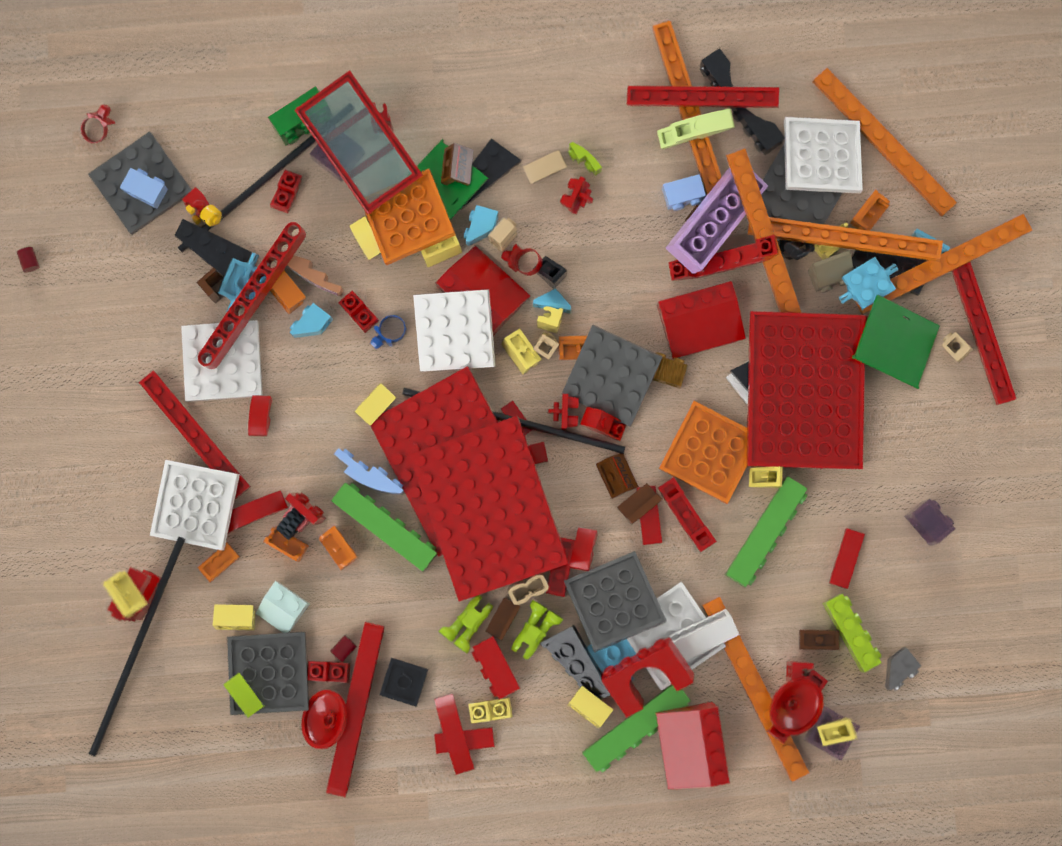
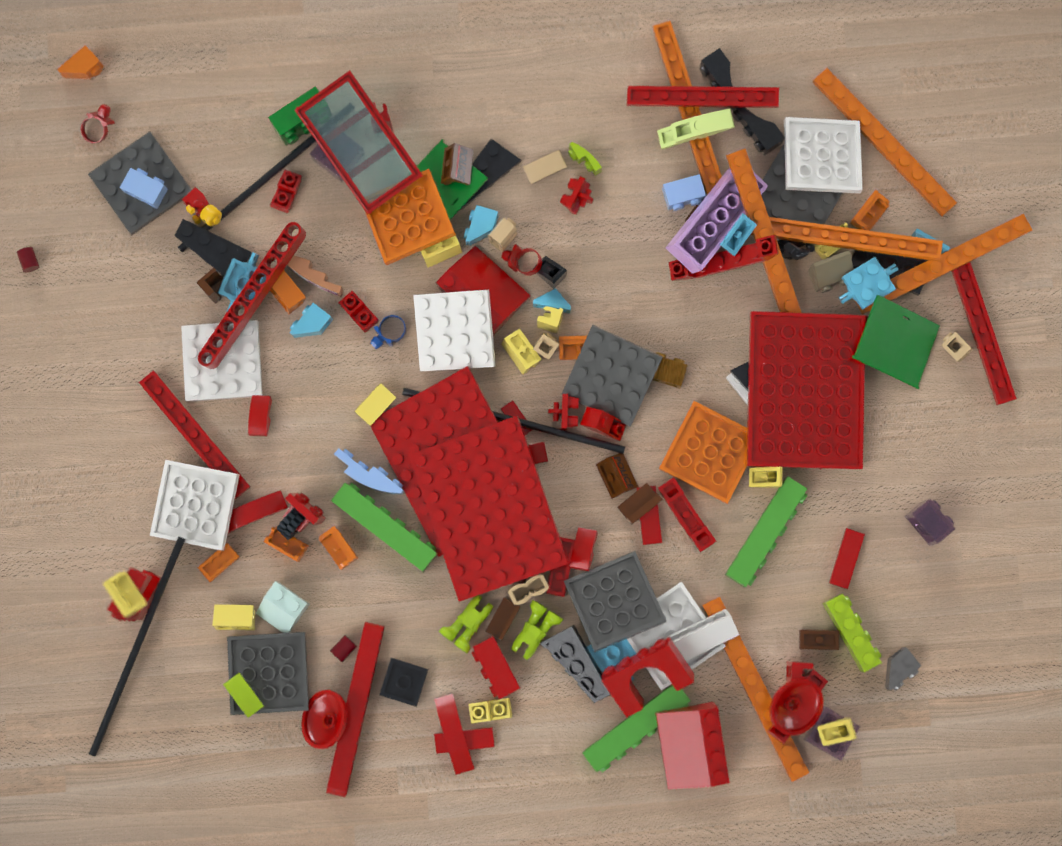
(81, 65): none -> orange slope
(328, 671): red slope -> none
(365, 237): light yellow slope -> none
(590, 707): light yellow hinge -> none
(701, 320): red slope -> none
(738, 234): none -> medium azure slope

